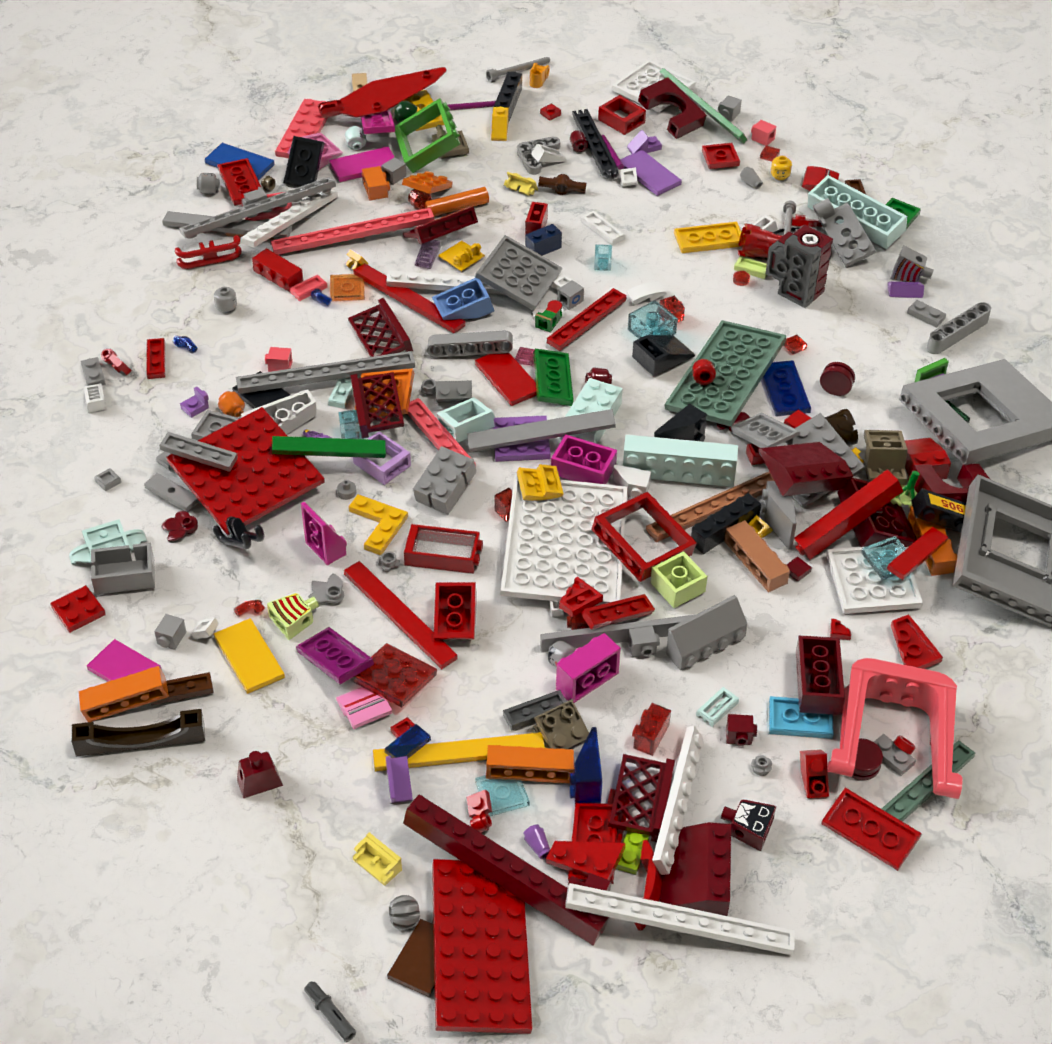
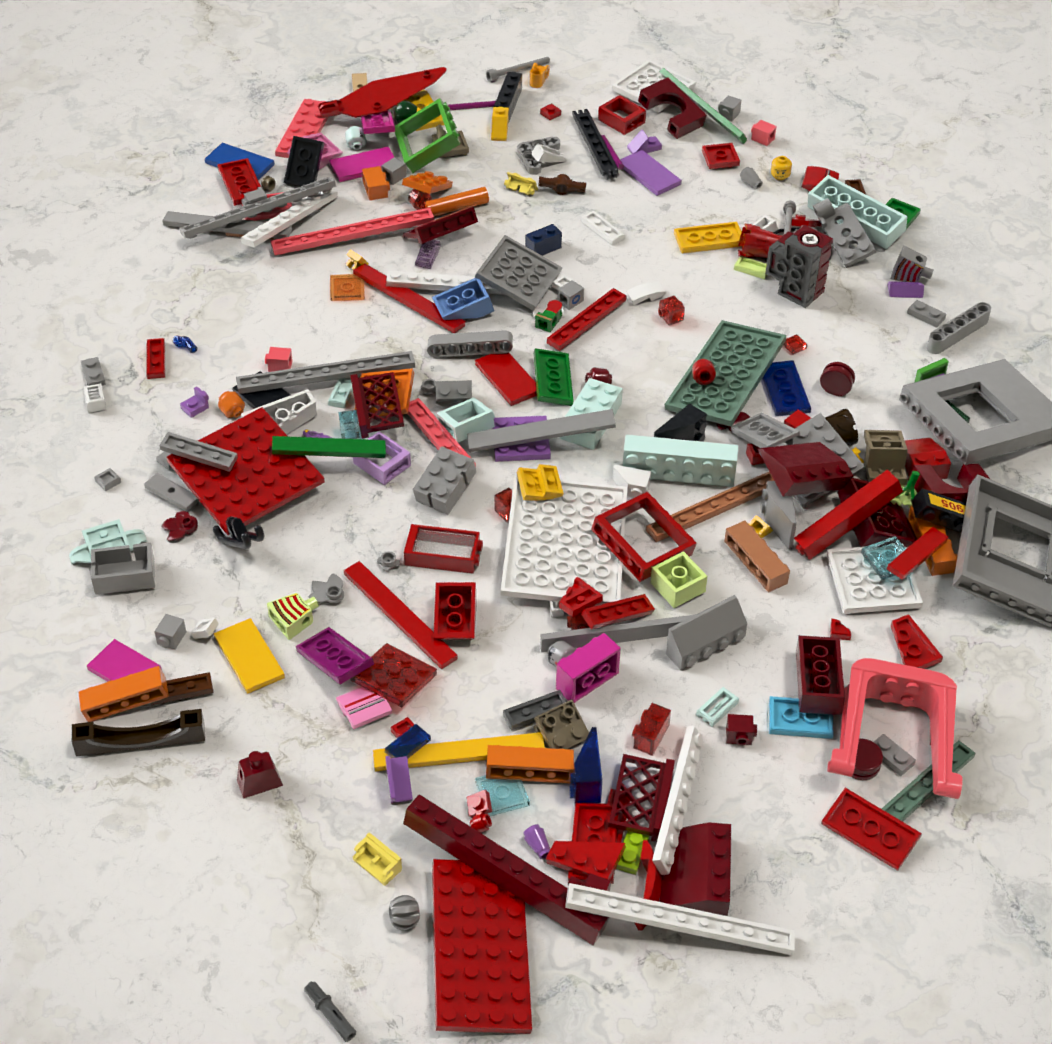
(77, 609): red plate -> none
(110, 357): red plate -> none
(207, 183): light grey head -> none
(209, 254): red piece -> none
(210, 423): light grey plate -> none
(225, 299): light grey head -> none
(249, 605): clear red arm -> none
(277, 269): red brick -> none
(305, 288): coral tile -> none
(317, 295): clear blue arm -> none
(321, 536): dark pink slope -> none
(346, 490): light grey tile -> none
(389, 520): yellow plate -> none
(392, 326): dark red fence -> none
(416, 961): reddish brown tile -> none
(462, 255): yellow hinge -> none
(525, 356): clear pink tile -> none
(536, 217): red brick -> none
(578, 141): dark red brick -> none
(584, 460): dark pink brick -> none
(603, 257): clear light blue brick -> none
(628, 177): white plate -> none
(643, 641): light grey brick -> none
(652, 320): clear light blue brick -> none
(660, 352): black slope -> none
(712, 530): black brick -> none
(741, 278): clear red tile -> none
(750, 822): torso -> none
(761, 769): light grey plate -> none
(769, 153): clear red tile -> none
(798, 568): dark red tile -> none
(814, 773): red slope -> none
(904, 744): red tile -> none

